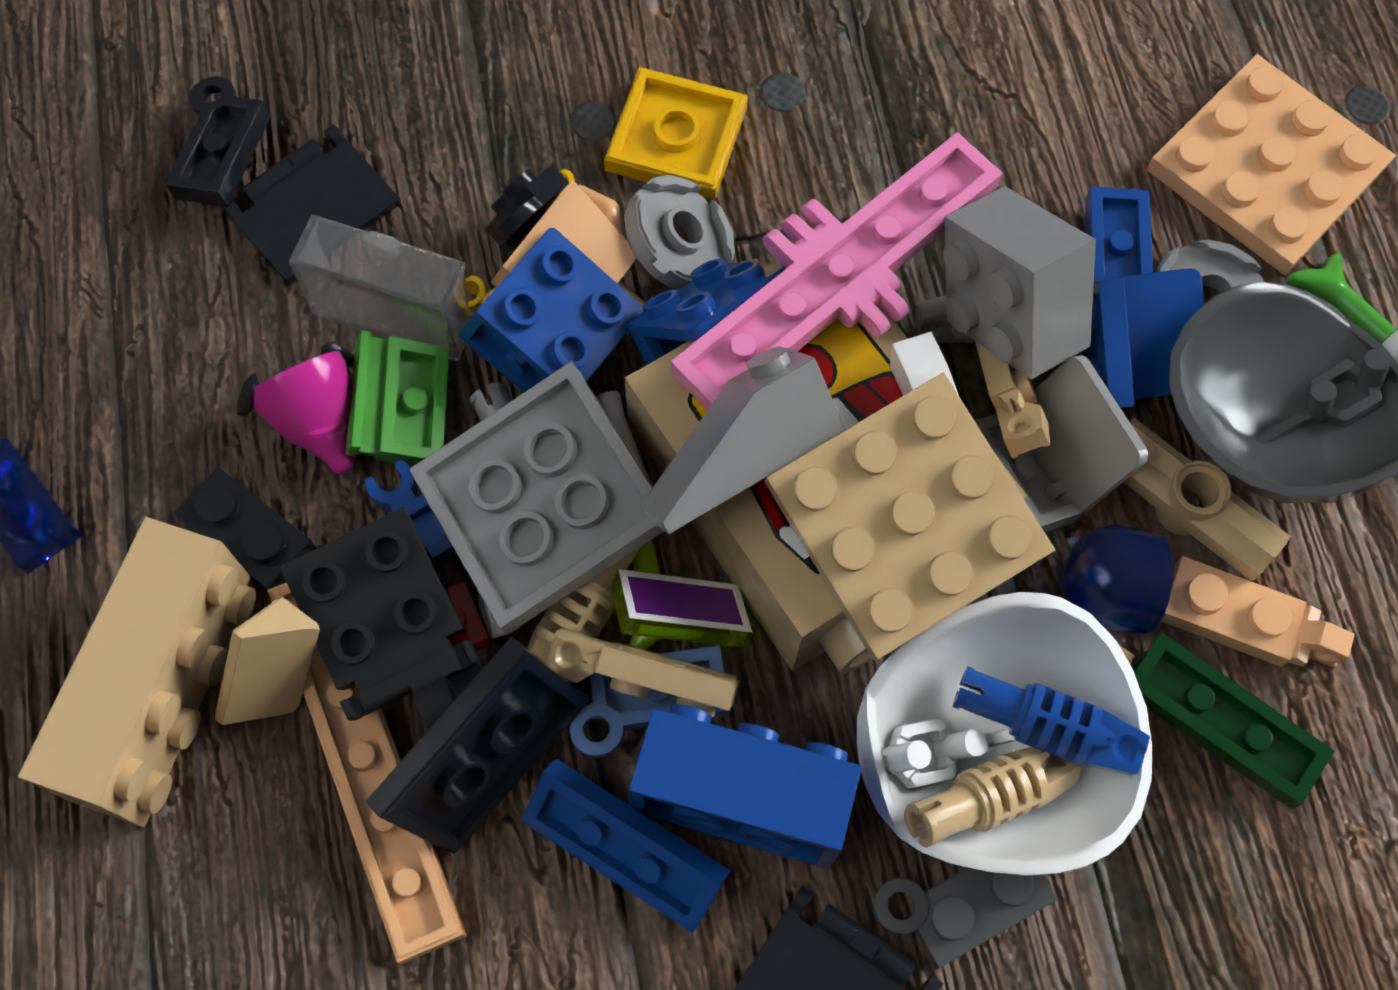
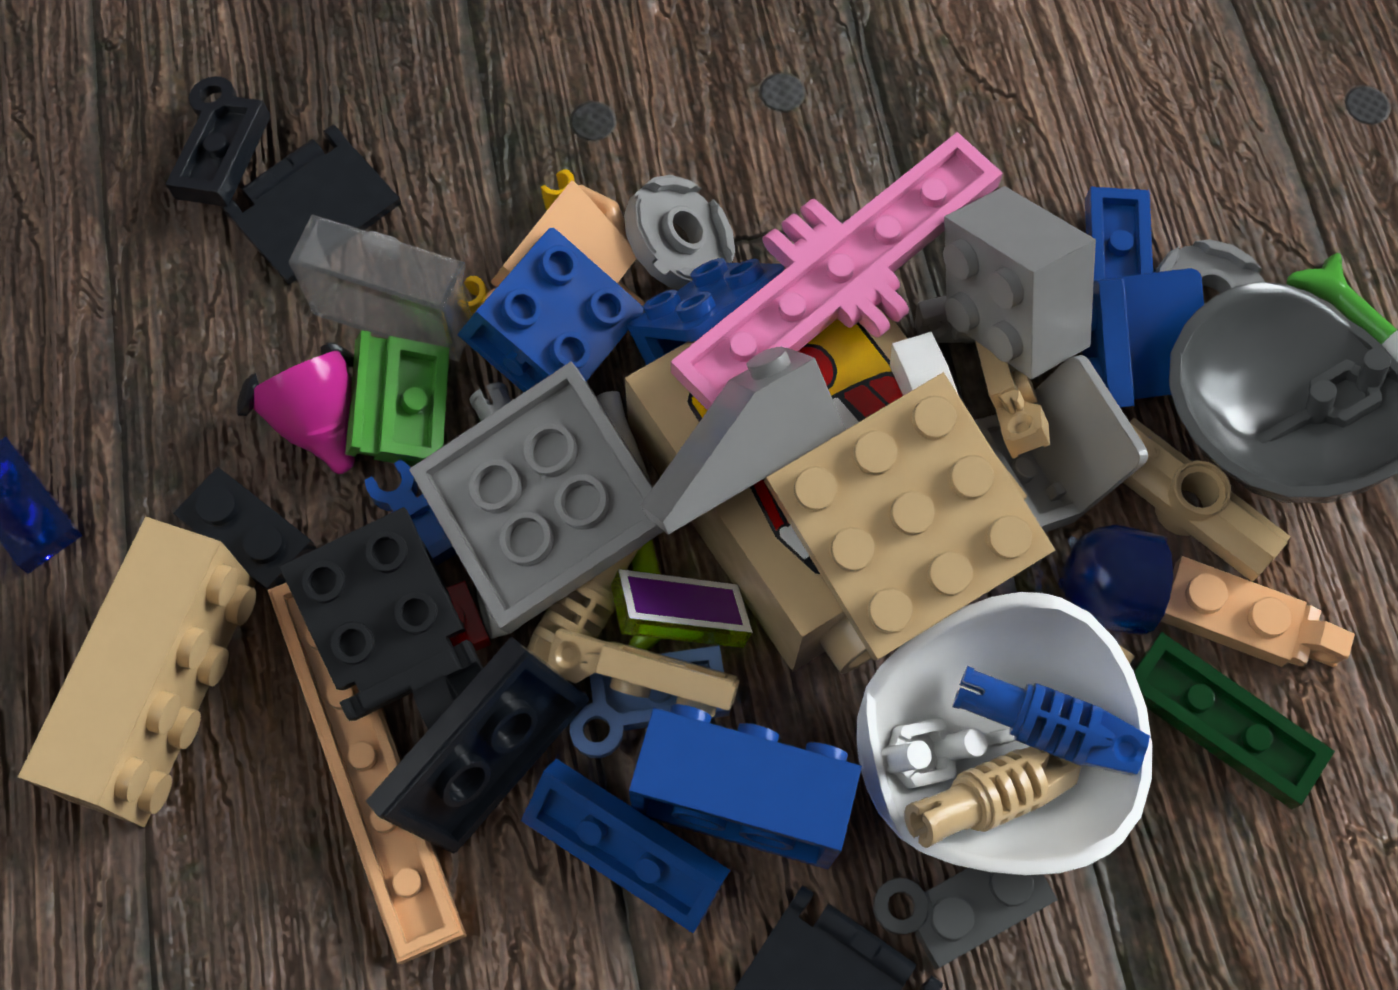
(267, 664): tan slope -> none
(524, 201): black hinge -> none
(676, 131): yellow tile -> none
(1270, 163): light nougat plate -> none

